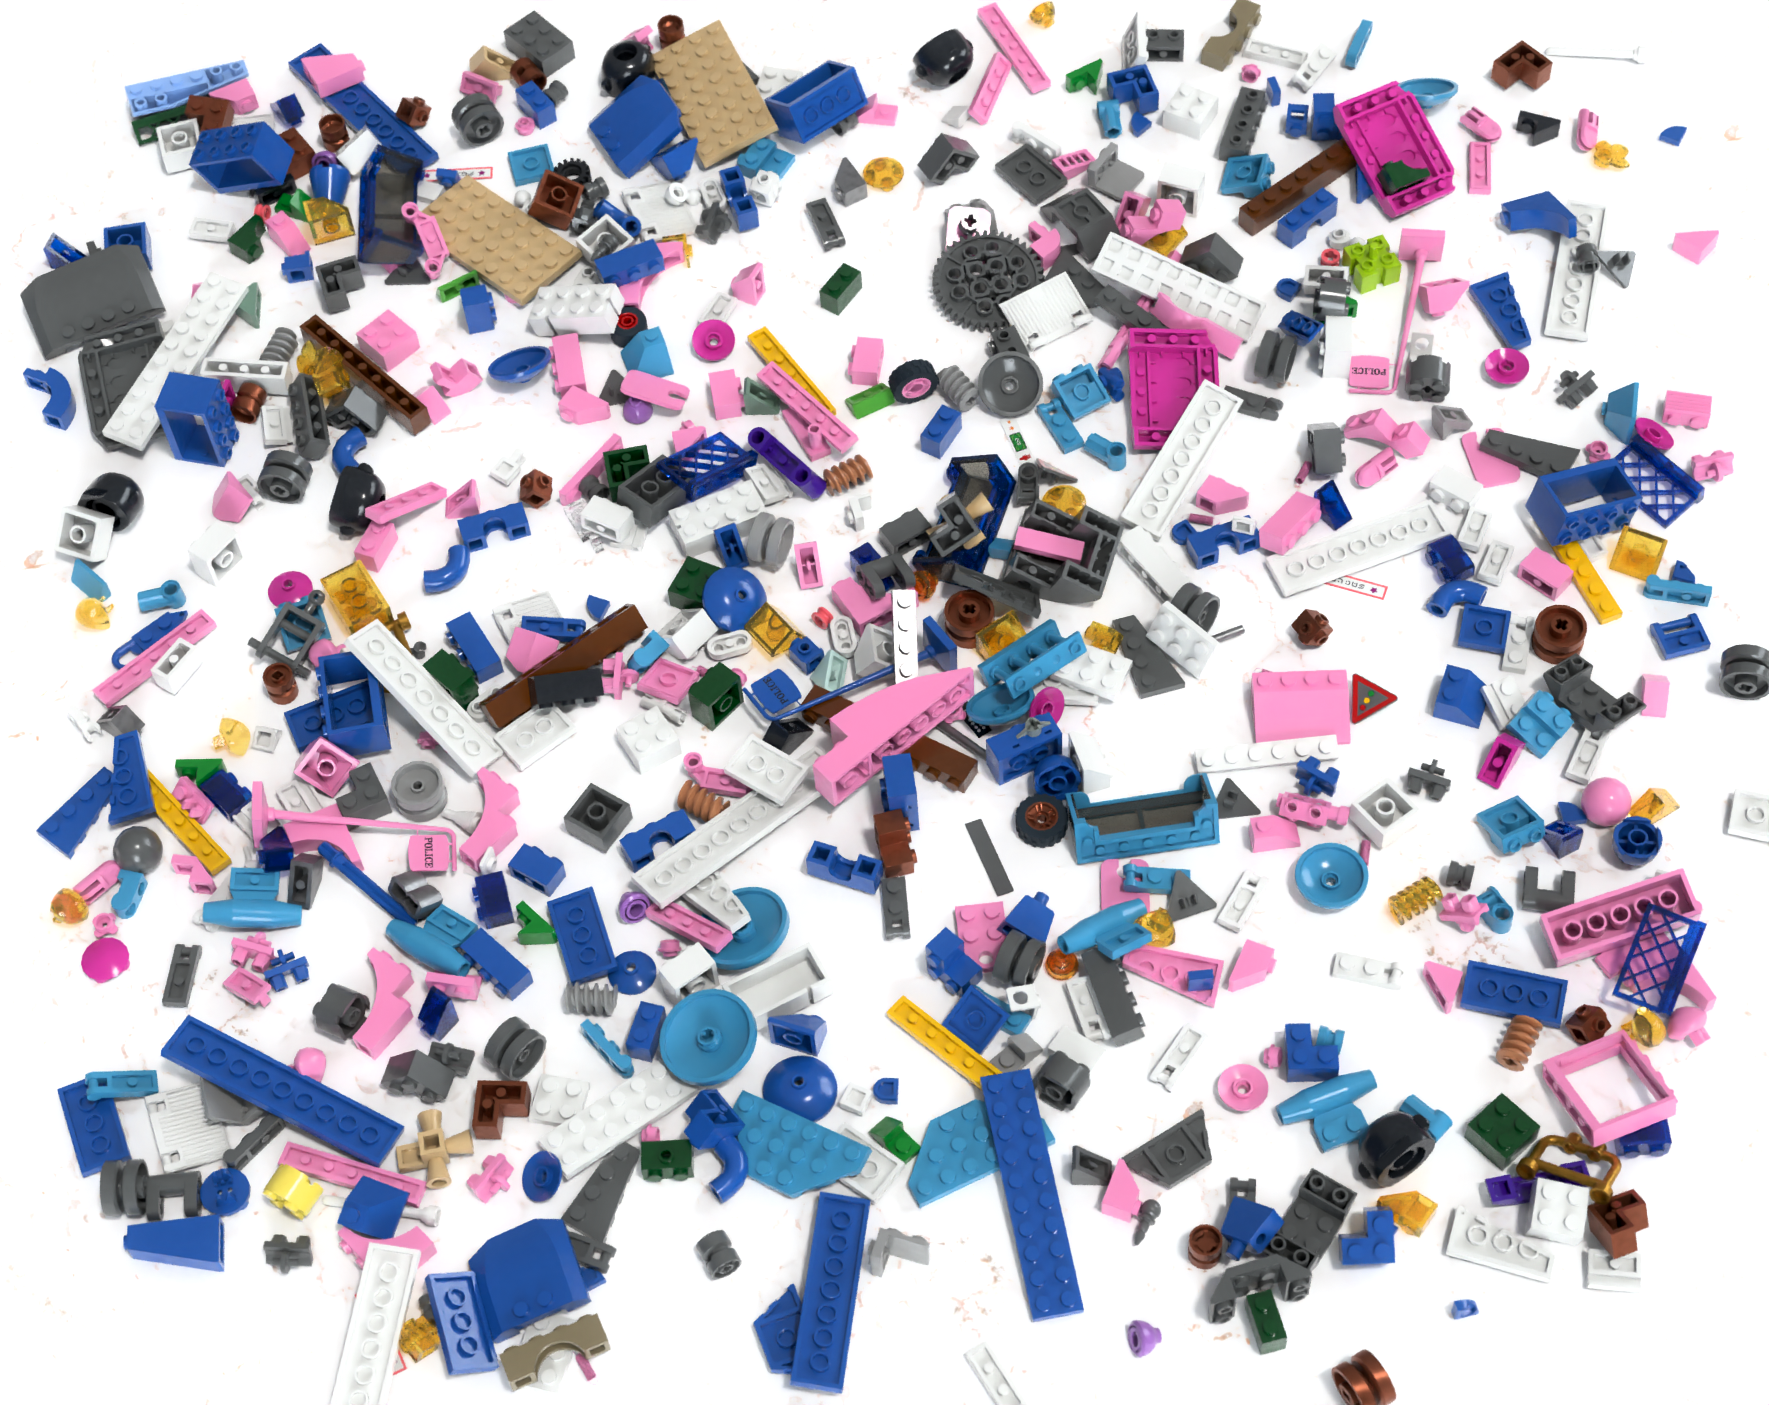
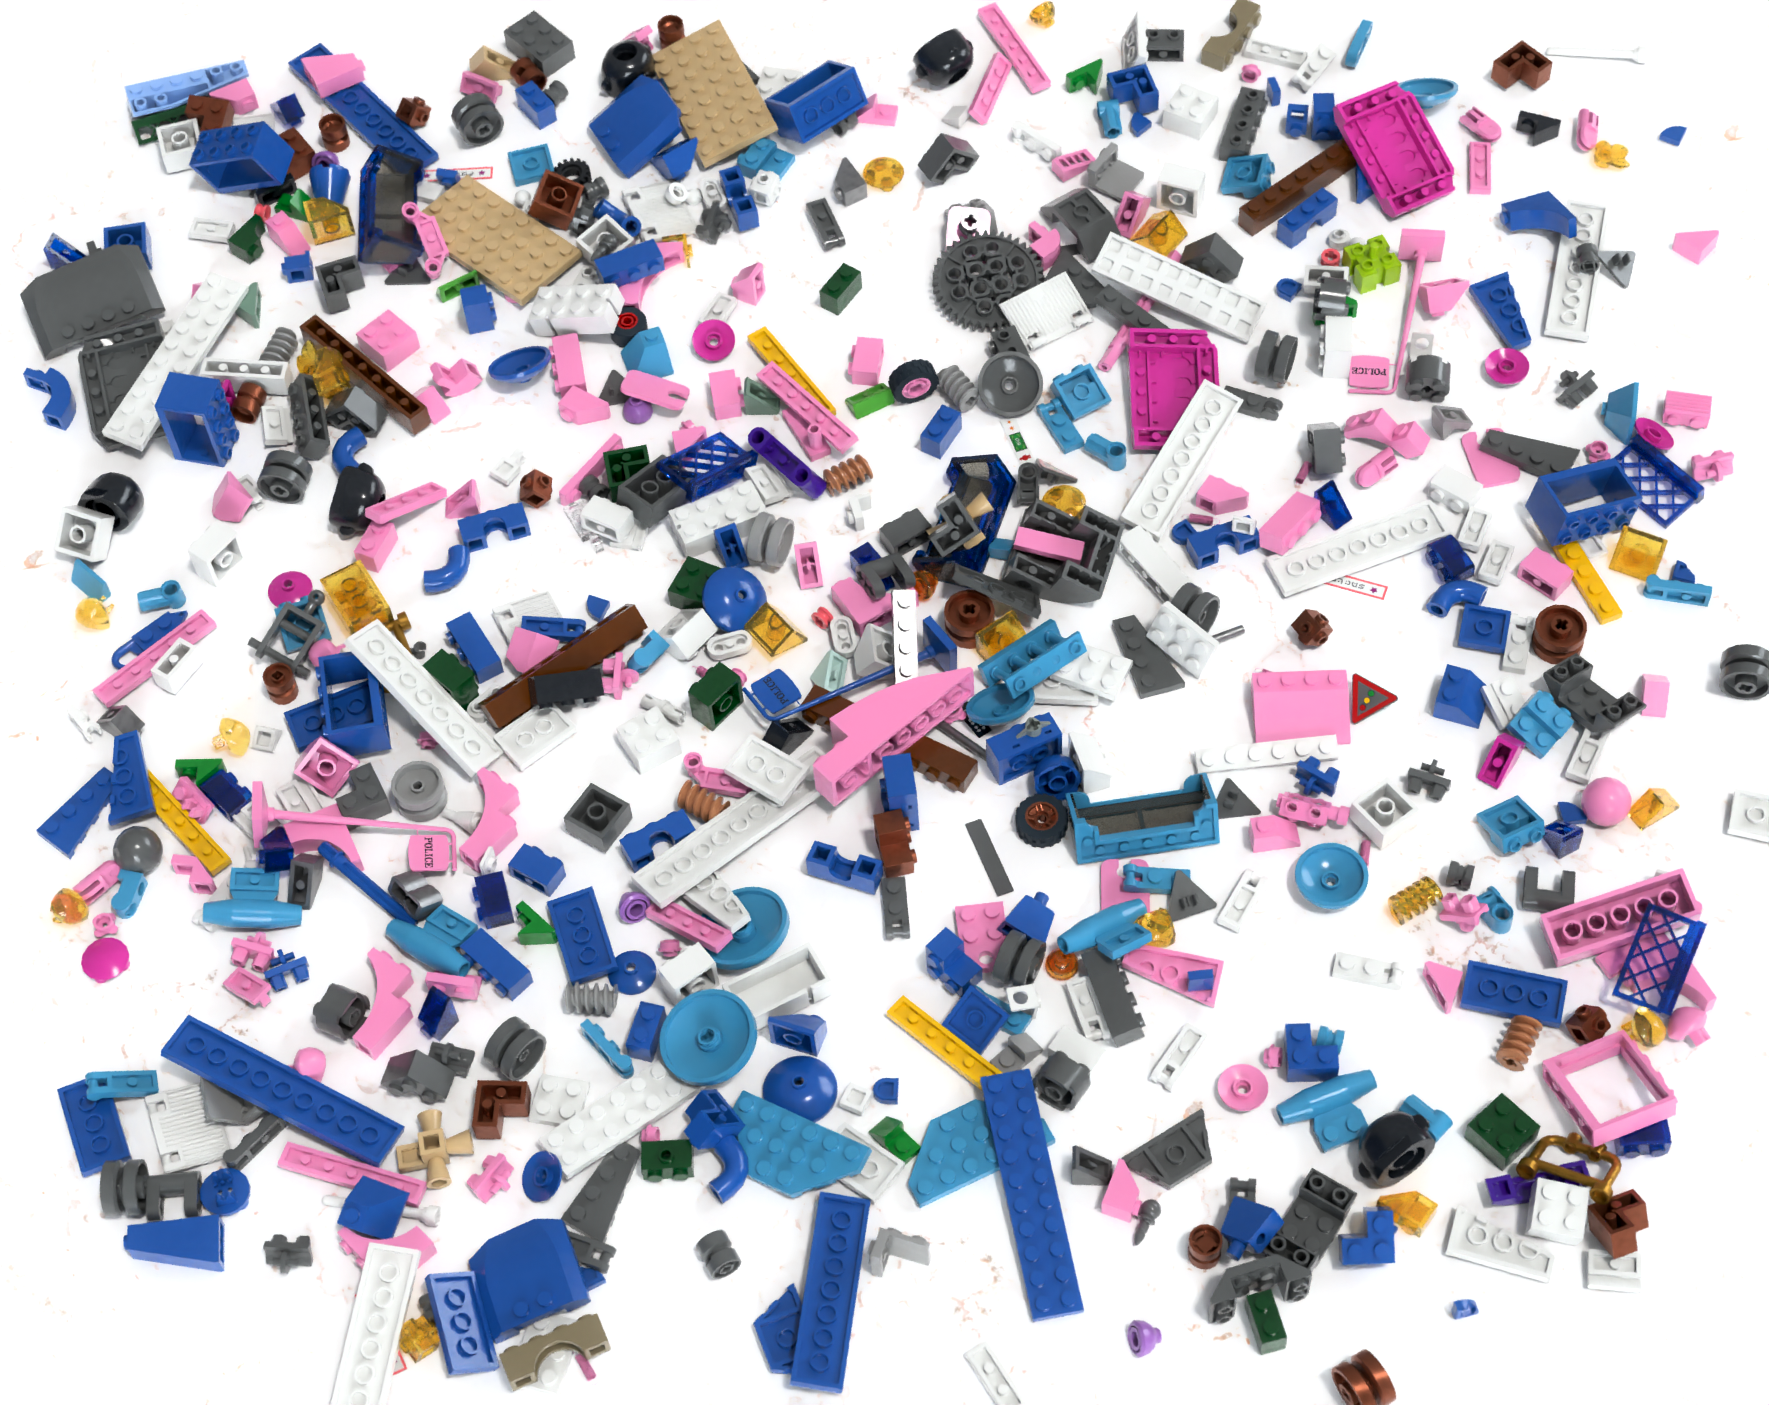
(181, 975): dark grey plate -> none
(292, 1190): light yellow brick -> none
(357, 150): white slope -> none
(525, 126): bright pink plate -> none
(668, 681): bright pink tile -> none
(805, 654): blue brick -> none
(1031, 174): dark grey plate -> none
(1048, 700): dark pink dish -> none
(1103, 637): clear yellow brick -> none
(1112, 381): blue plate -> none
(1164, 217): bright pink arch -> none
(1176, 318): bright pink piece -> none
(1252, 966): bright pink slope -> none
(1300, 326): blue slope -> none
(1398, 177): dark green arch -> none
(1636, 841): blue cylinder -> none
(1683, 641): blue plate -> none

